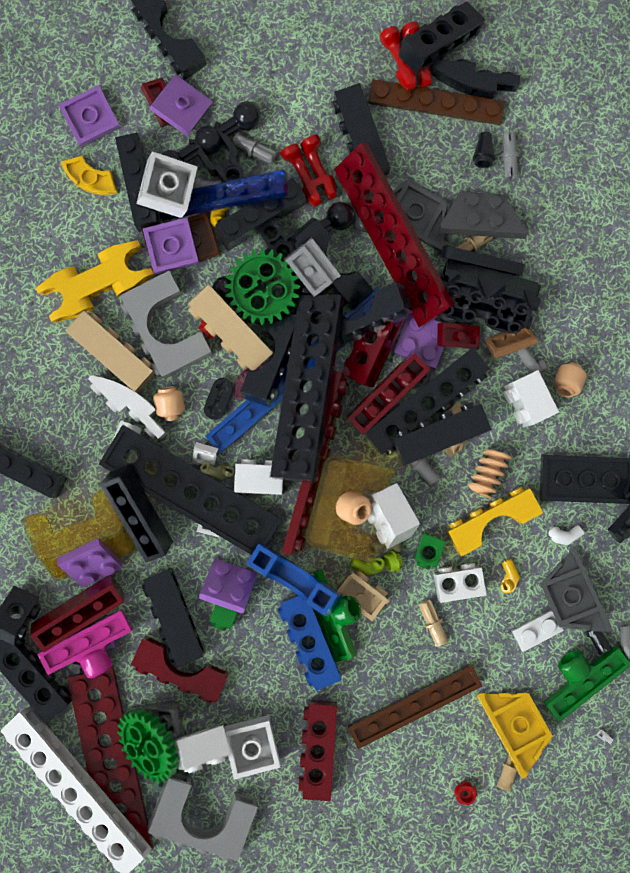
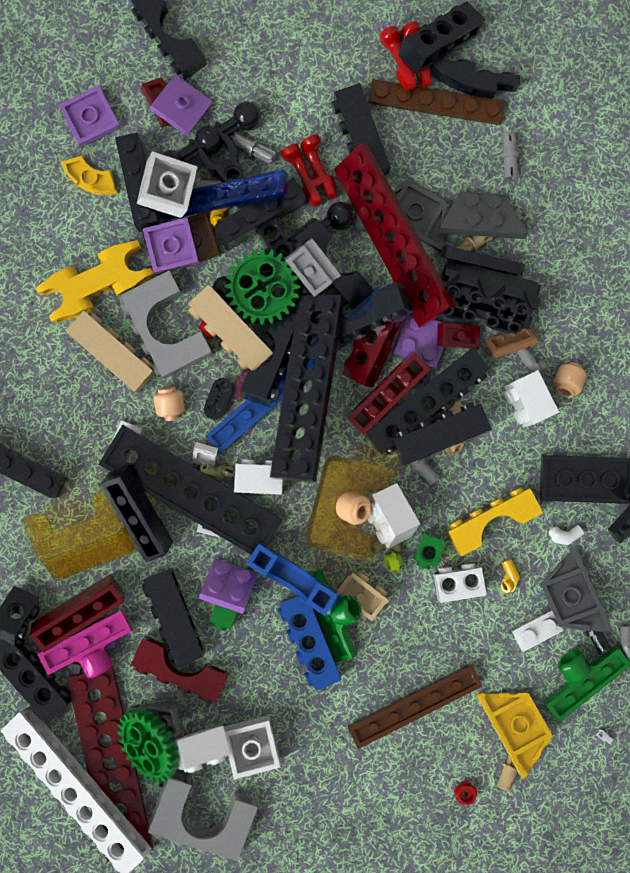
(89, 562): medium lavender plate -> none
(122, 398): white slope -> none
(300, 518): dark red plate -> none
(318, 787): dark red brick -> none
(368, 568): lime arm -> none
(433, 623): tan axle -> none
(484, 151): black cone -> none
(489, 472): light nougat piece -> none

